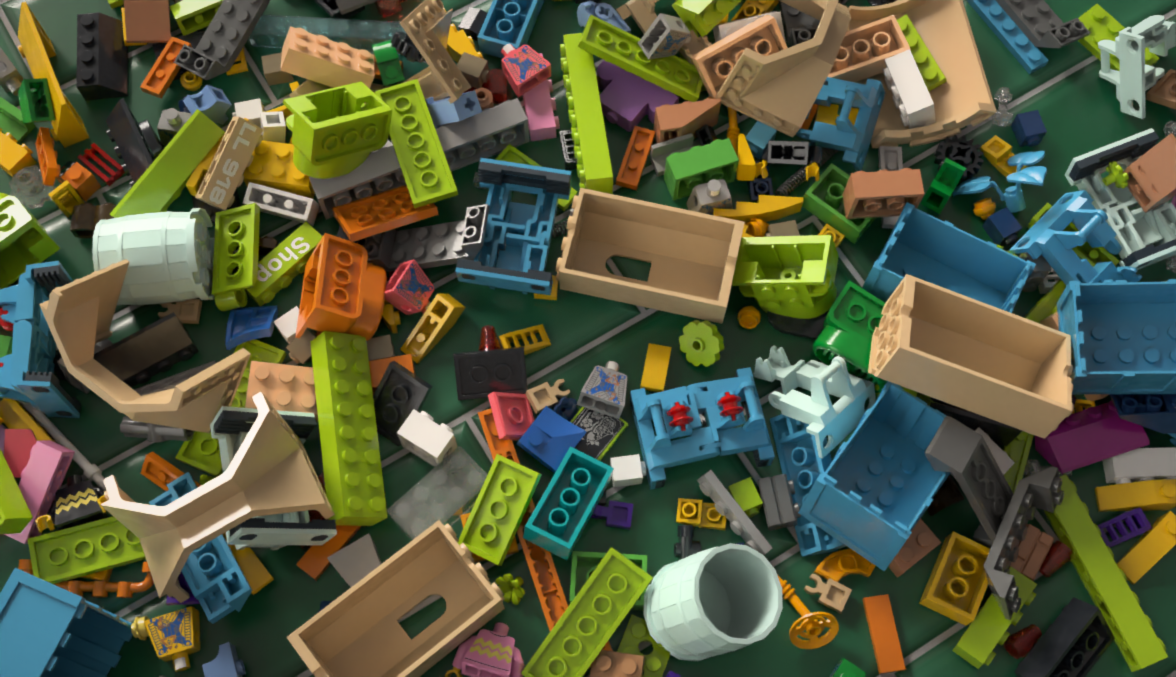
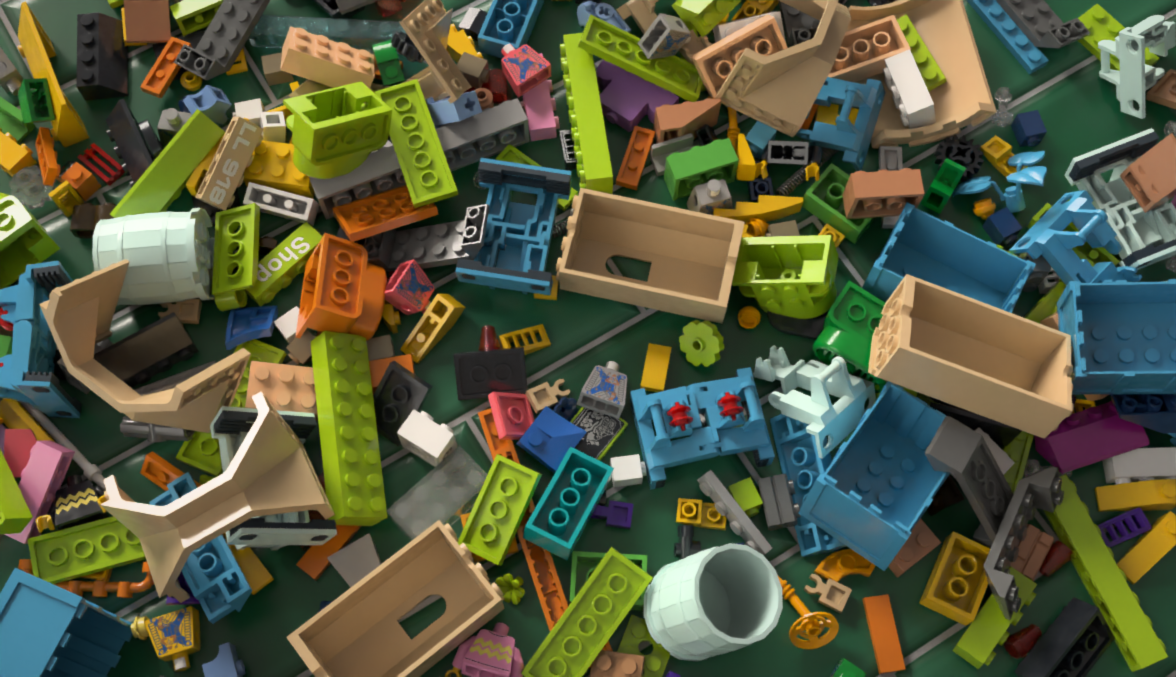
(1116, 176): lime plant -> none

